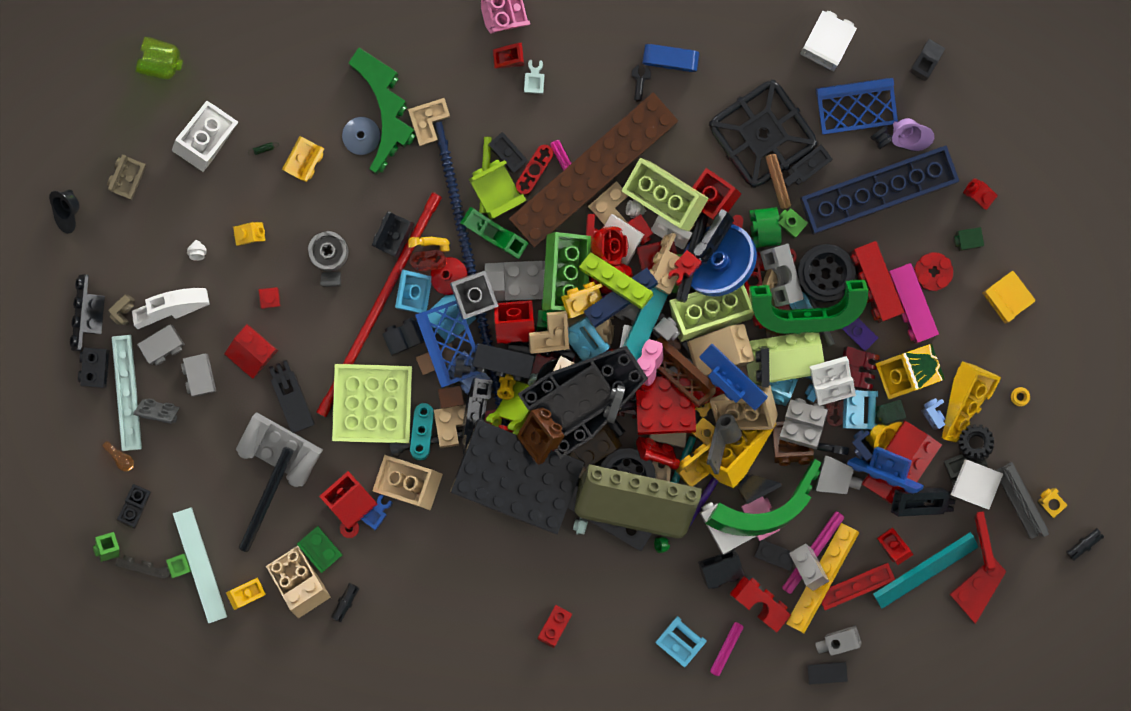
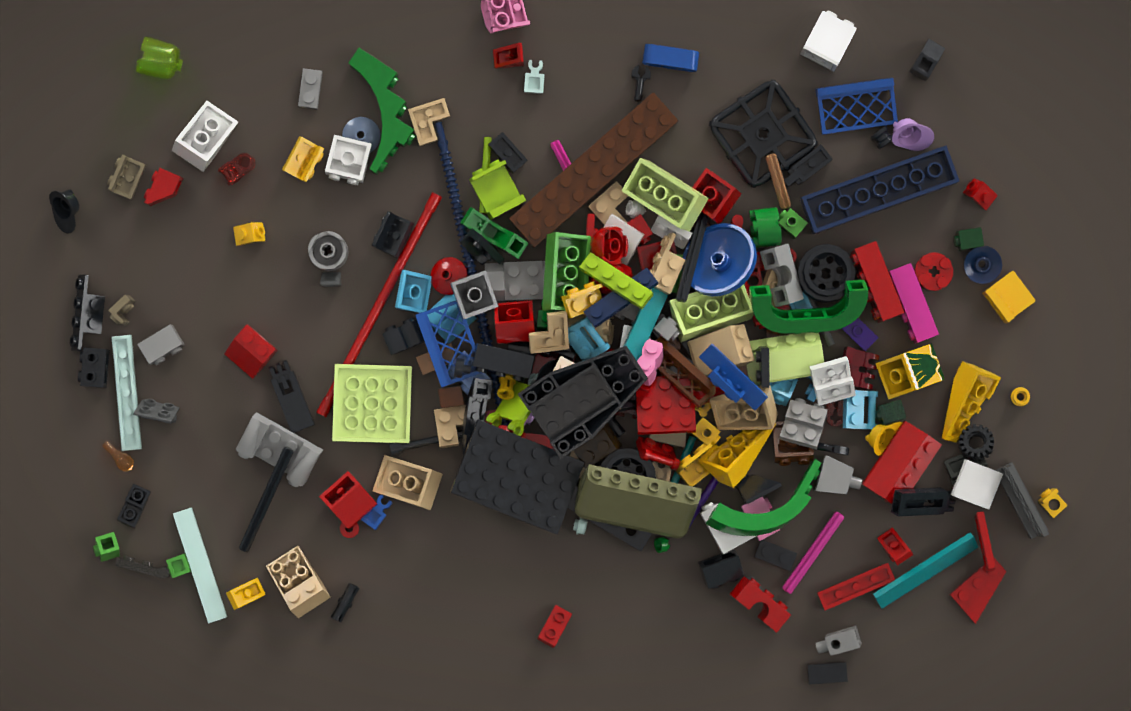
(164, 187): none -> red slope
(170, 303): white slope -> none
(196, 251): white plate -> none
(198, 375): light grey brick -> none
(236, 168): none -> clear red piece
(263, 148): dark green piece -> none
(269, 298): red plate -> none
(310, 88): none -> light grey plate
(319, 549): green plate -> none
(348, 160): none -> white plate
(422, 439): teal plate -> none
(427, 241): yellow arm -> none
(428, 260): clear red beam -> none
(480, 248): none -> black bracket
(540, 434): reddish brown plate -> none
(546, 160): red beam -> none
(612, 410): dark grey plate -> none
(676, 646): medium azure plate -> none
(685, 265): red plate -> none
(713, 236): black hinge -> none
(725, 433): dark grey door -> none
(726, 649): dark pink axle -> none
(809, 567): light grey brick -> none
(831, 563): yellow plate -> none
(861, 450): dark blue bracket -> none
(888, 467): blue bracket -> none
(934, 417): light blue bracket -> none
(989, 271): none -> dark blue dish
(1085, 544): black pin -> none

